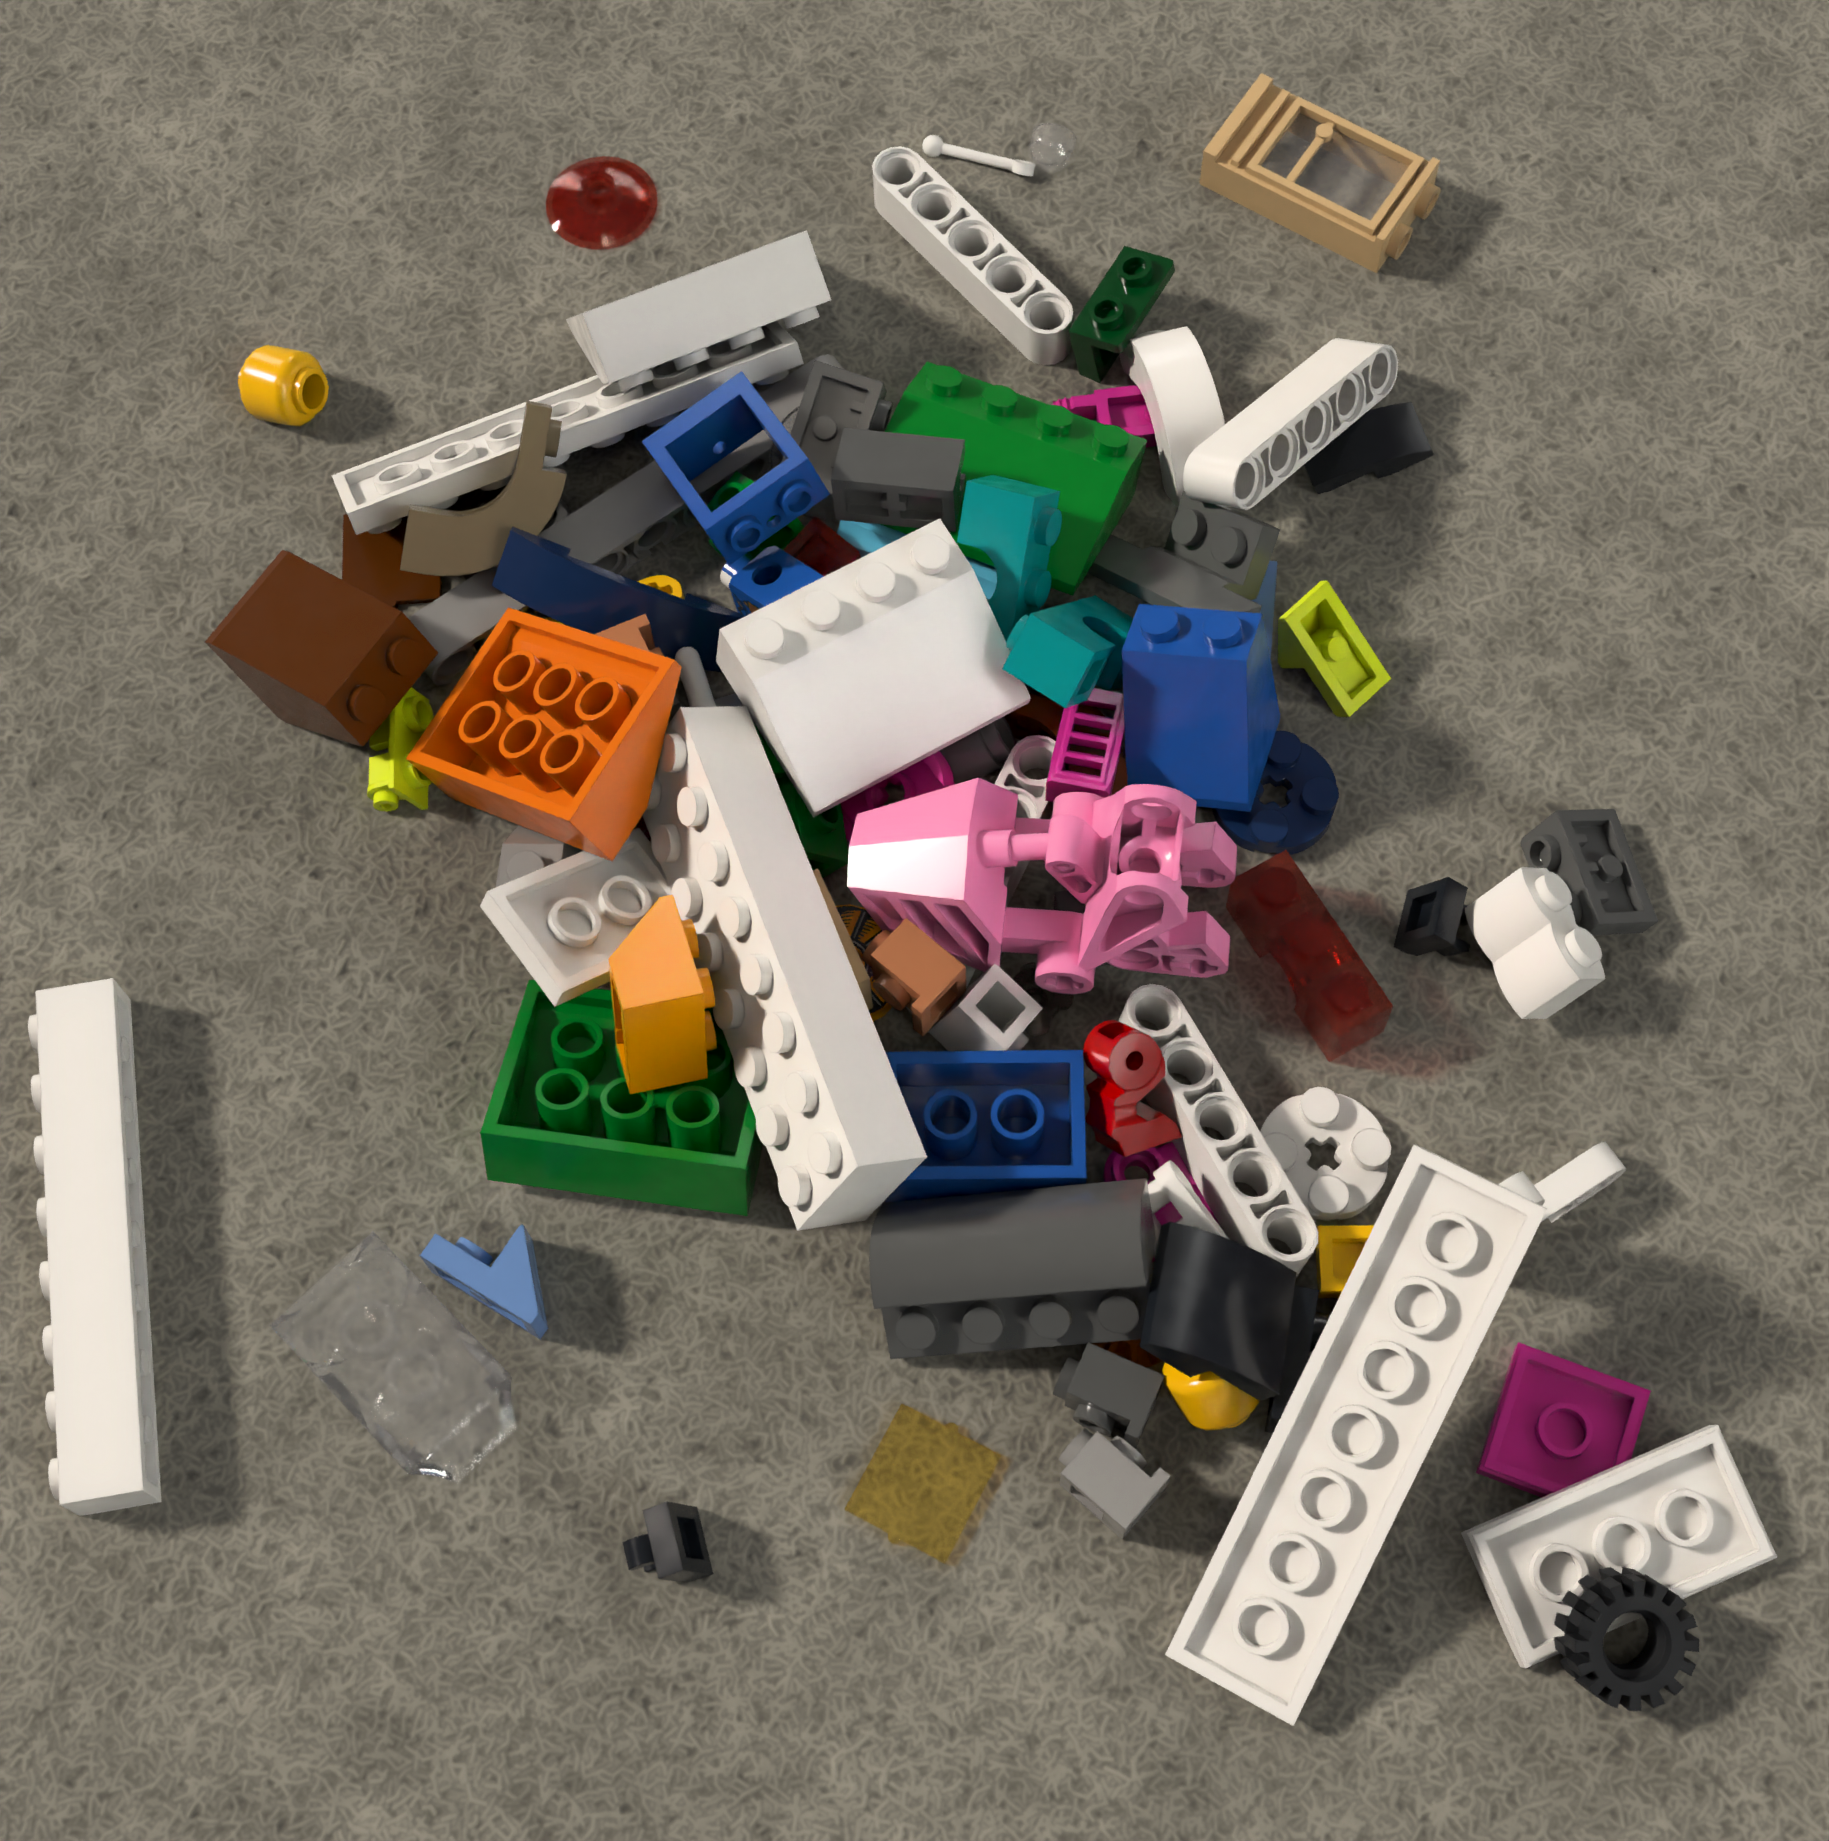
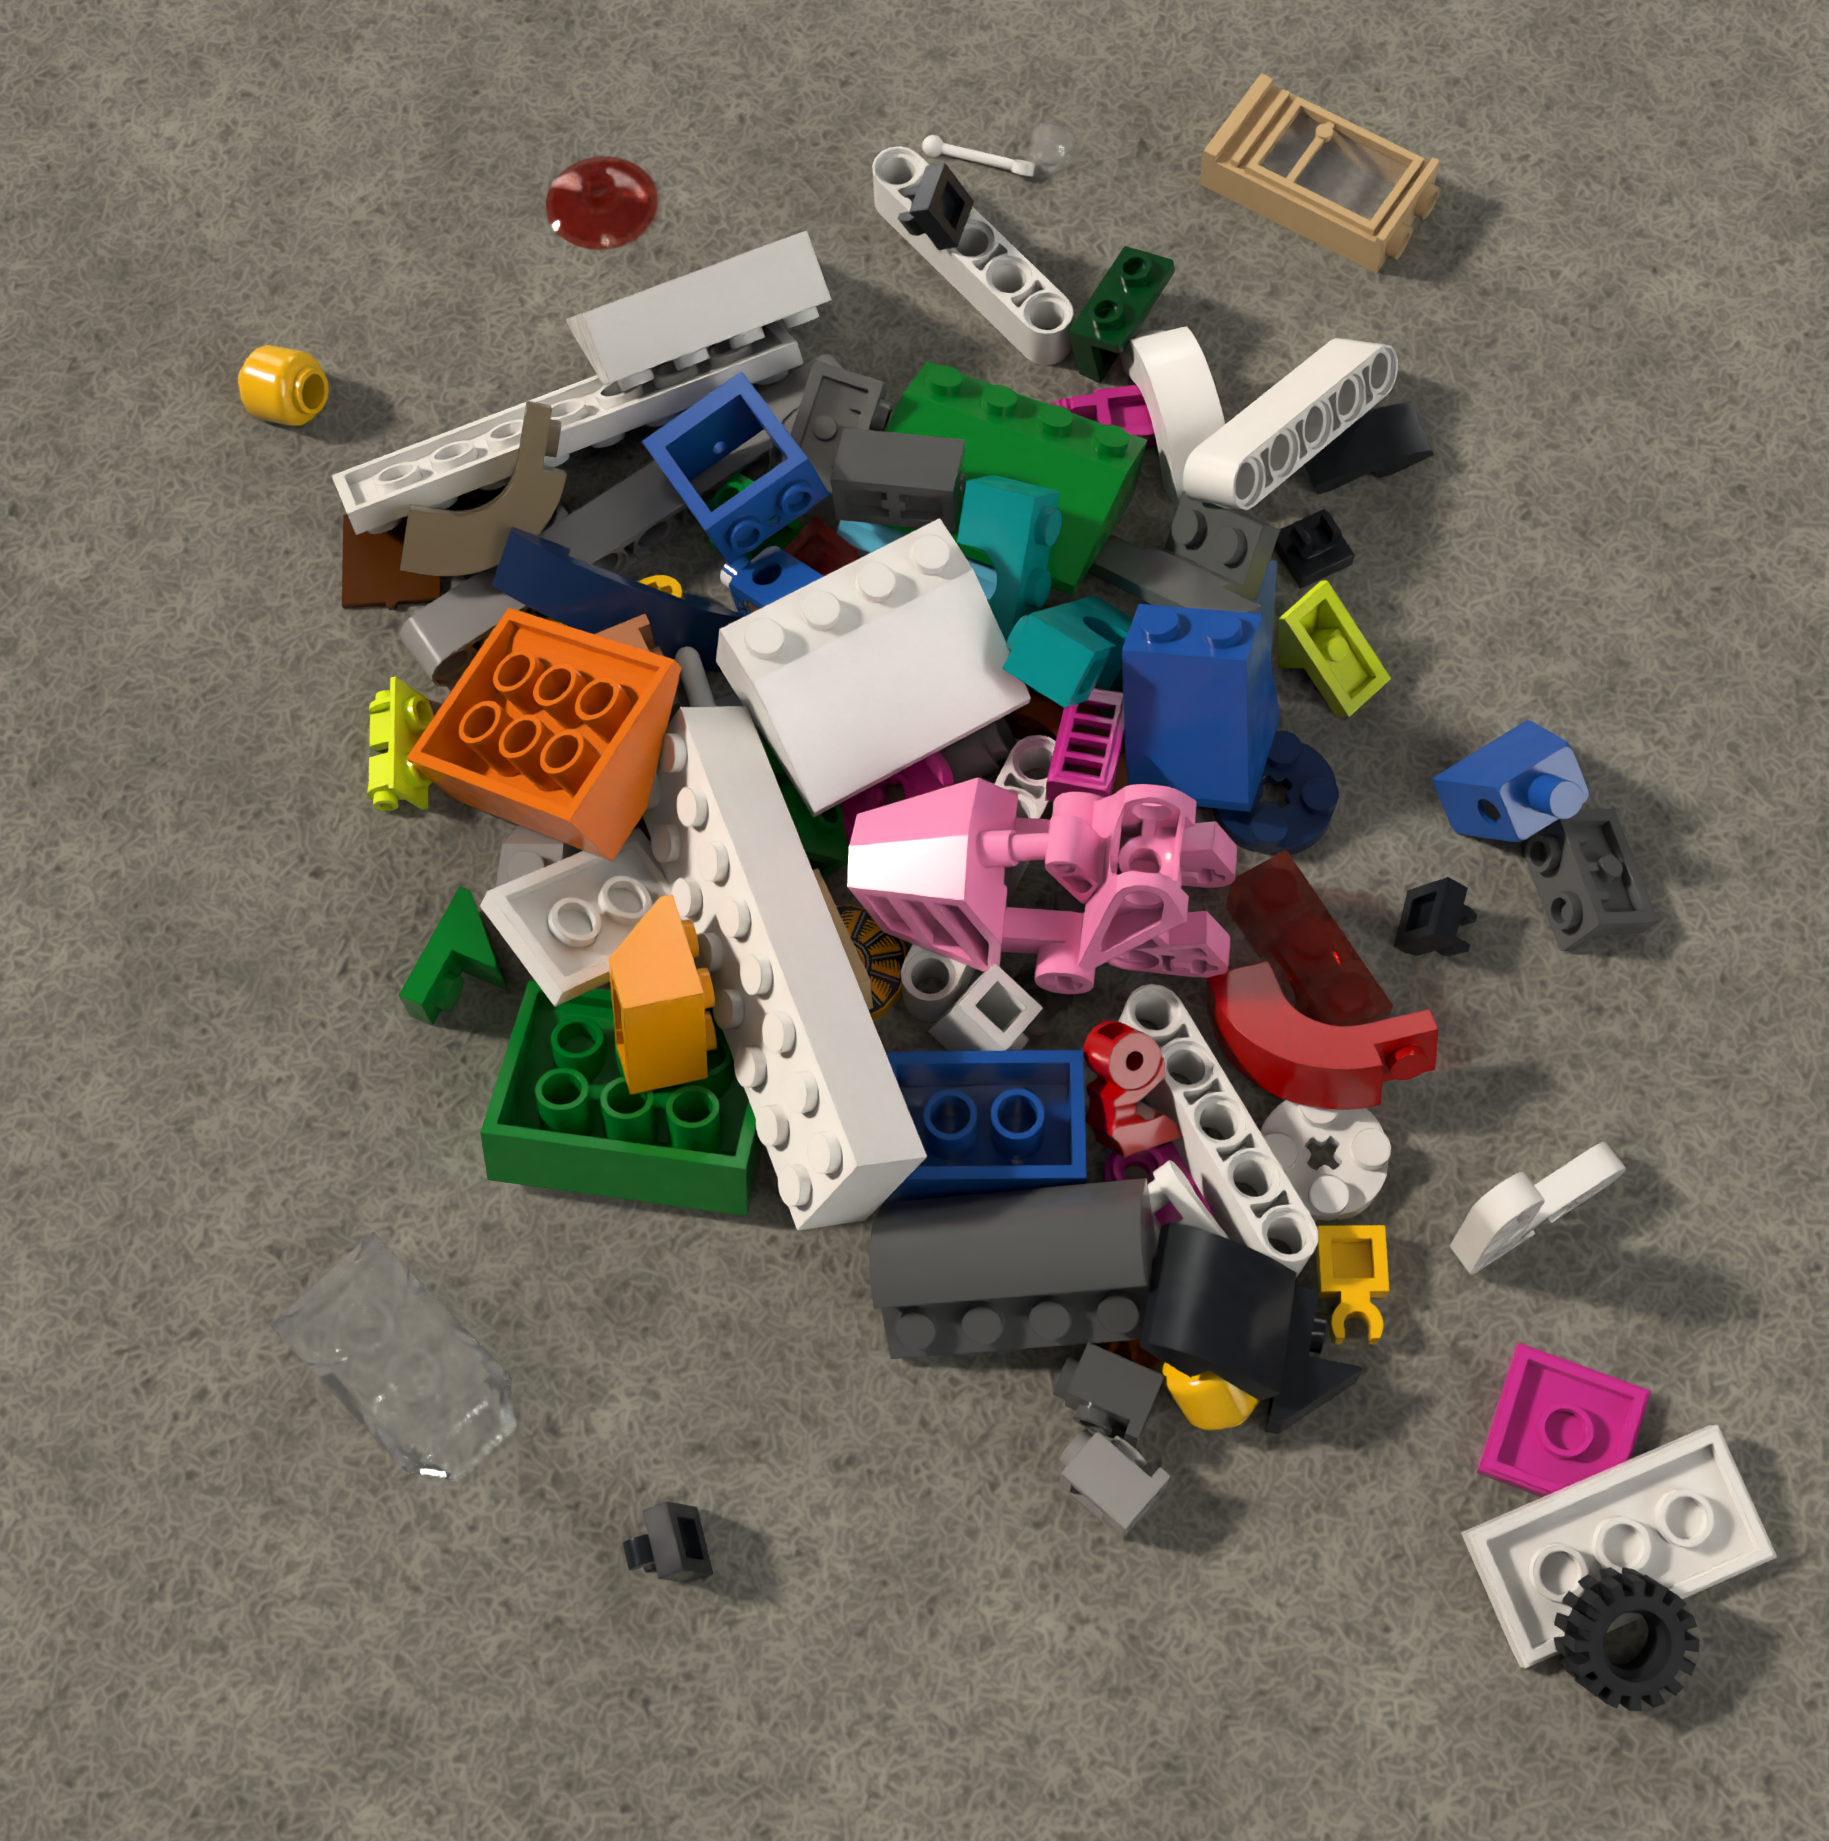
(95, 1251): white brick -> none
(321, 650): reddish brown slope -> none
(455, 947): none -> green slope
(506, 1287): medium blue slope -> none
(915, 974): nougat brick -> none
(923, 1483): clear yellow piece -> none
(938, 207): none -> black tile
(1307, 1058): none -> red arch
(1313, 548): none -> black tile
(1355, 1432): white plate -> none
(1513, 785): none -> blue torso
(1535, 942): white brick -> none

